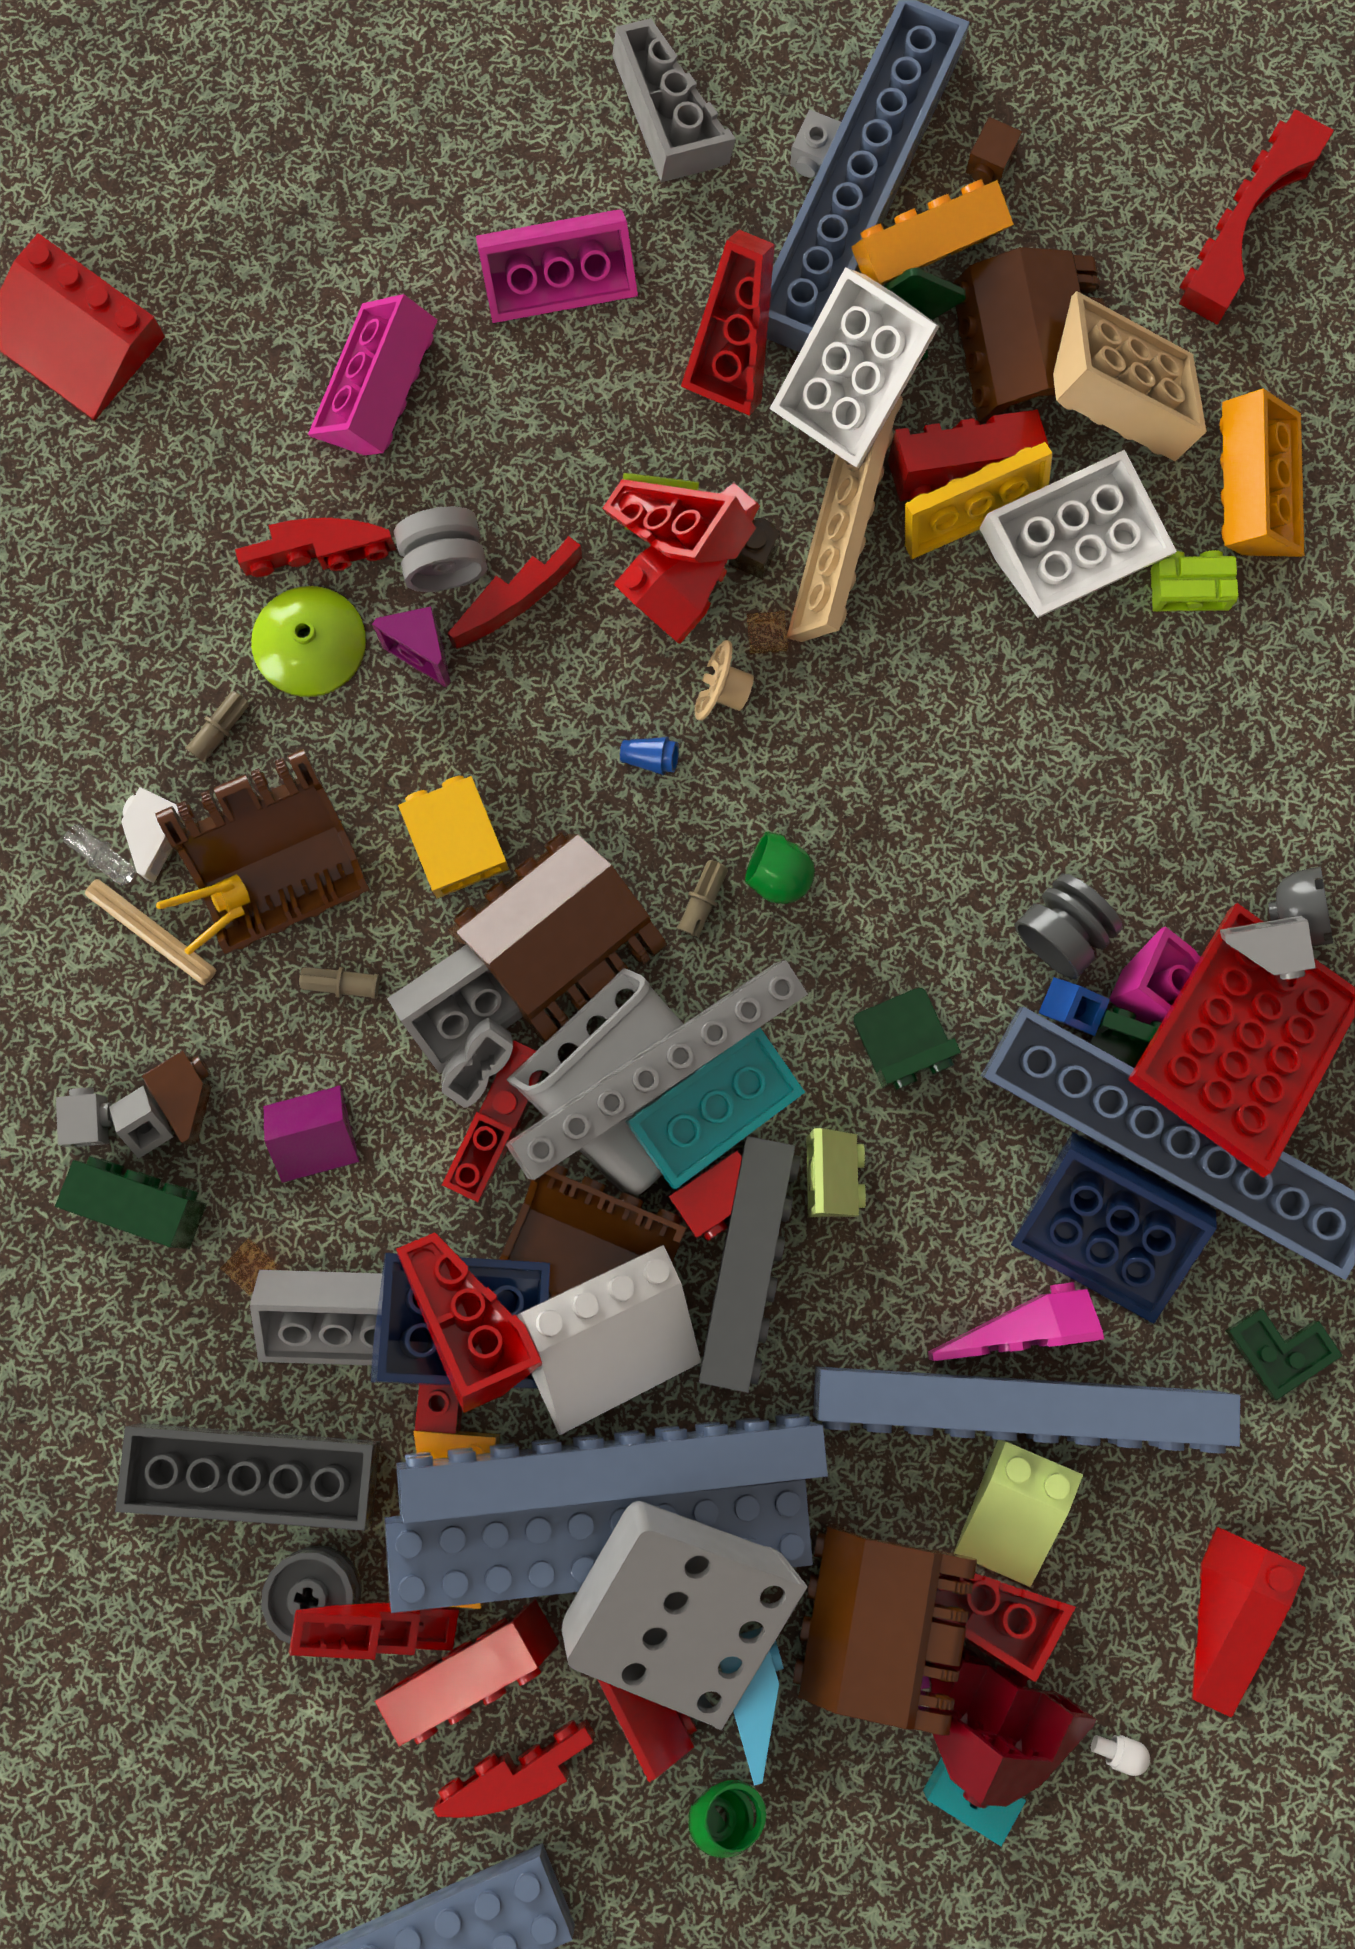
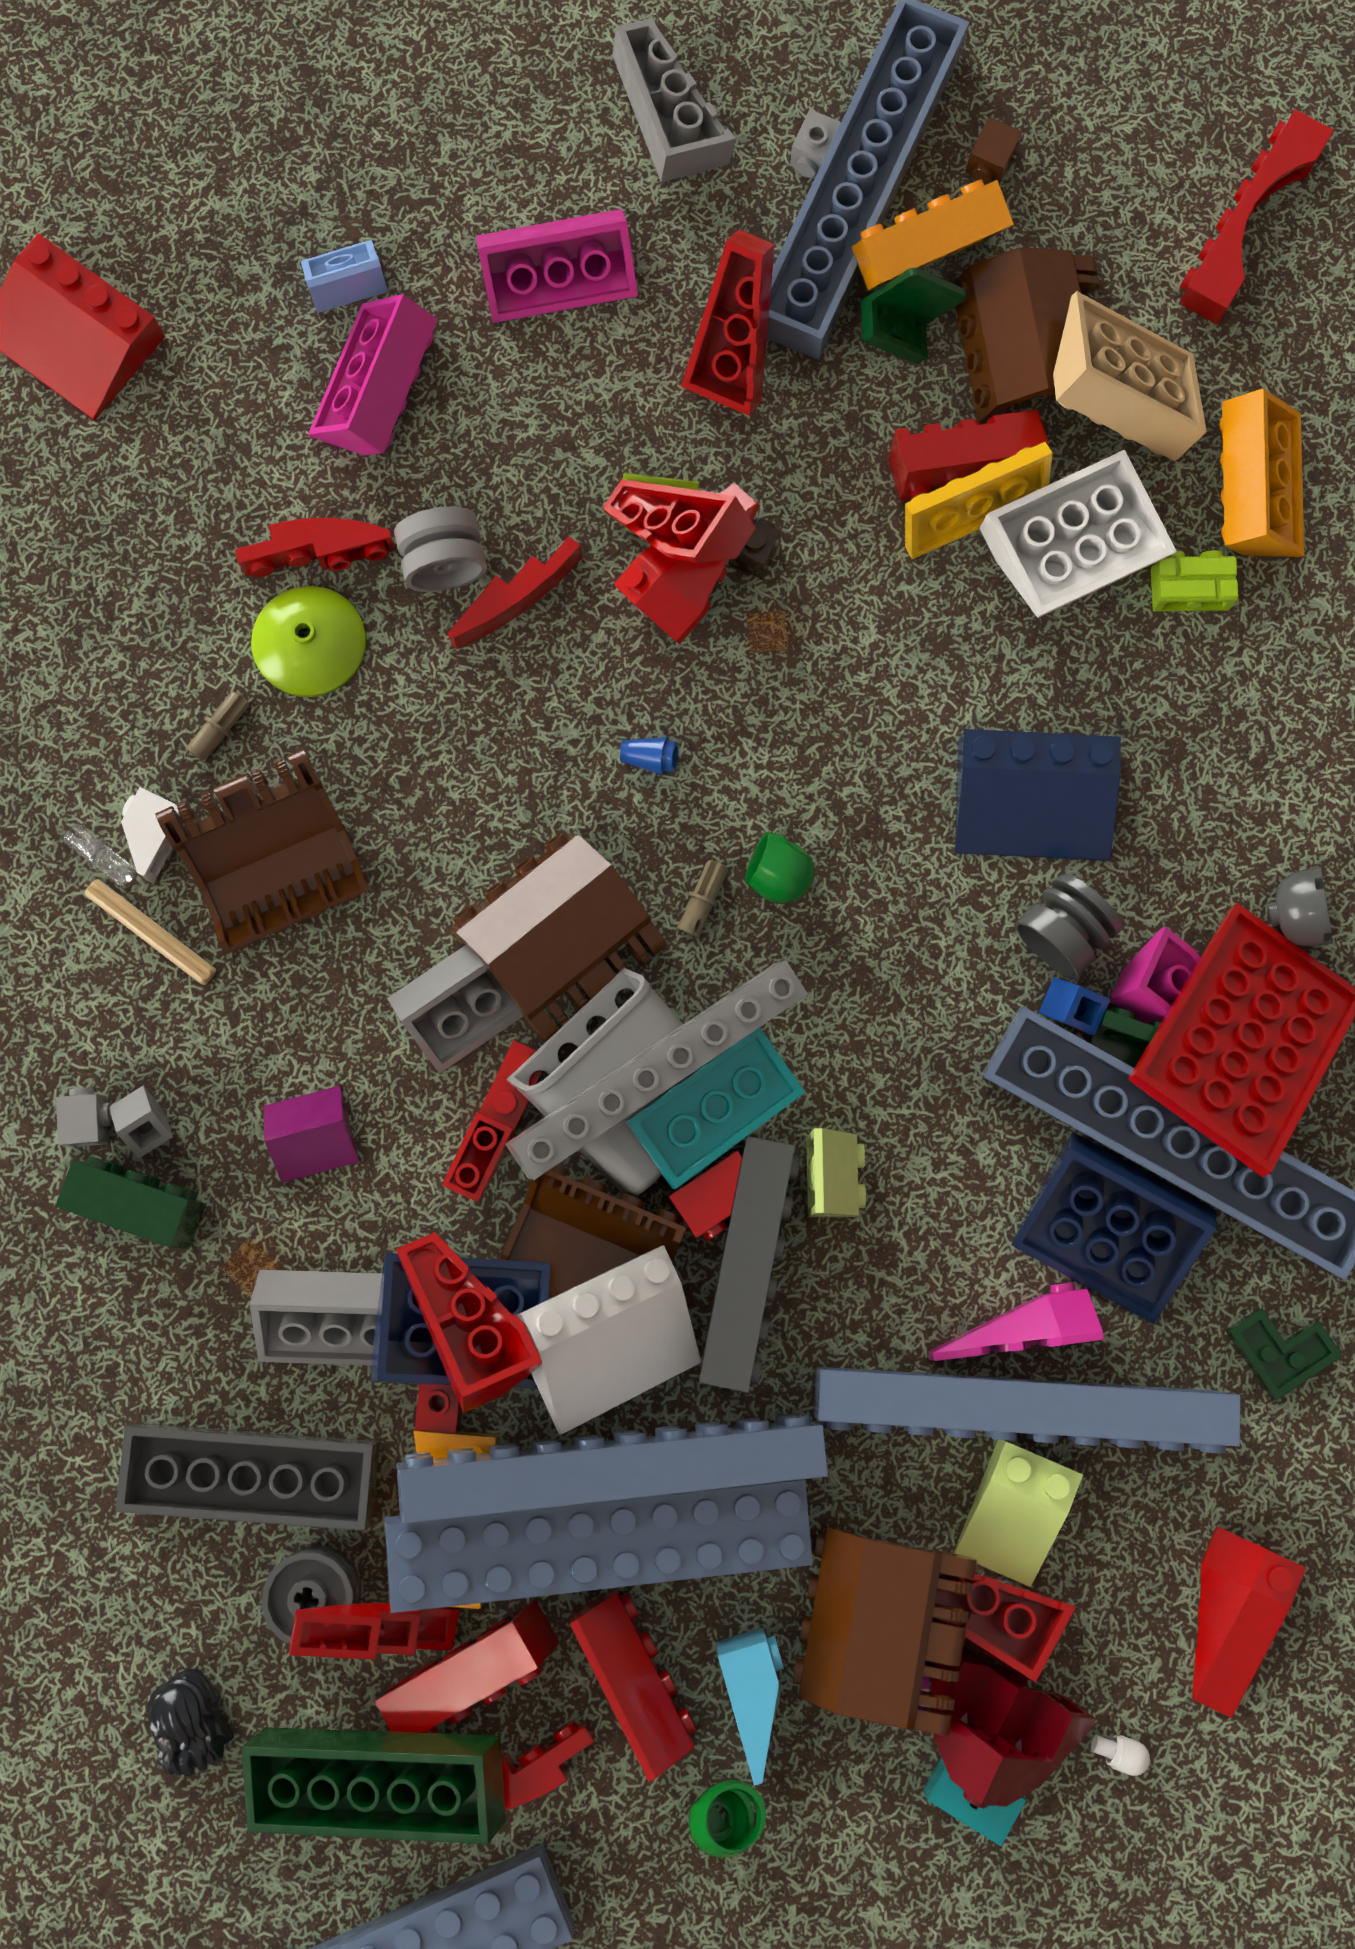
(181, 1093): reddish brown slope -> none
(187, 1723): none -> black hair
(226, 895): yellow plant -> none
(339, 982): dark tan axle -> none
(344, 276): none -> light blue slope
(374, 1784): none -> dark green brick
(415, 640): magenta slope -> none
(453, 836): yellow brick -> none
(469, 1069): light grey brick -> none
(671, 1608): light grey piece -> none
(727, 685): tan wheel -> none
(839, 540): tan plate -> none
(854, 366): white slope -> none
(905, 1039): dark green bracket -> none
(1036, 794): none -> dark blue slope
(1275, 945): light grey slope -> none

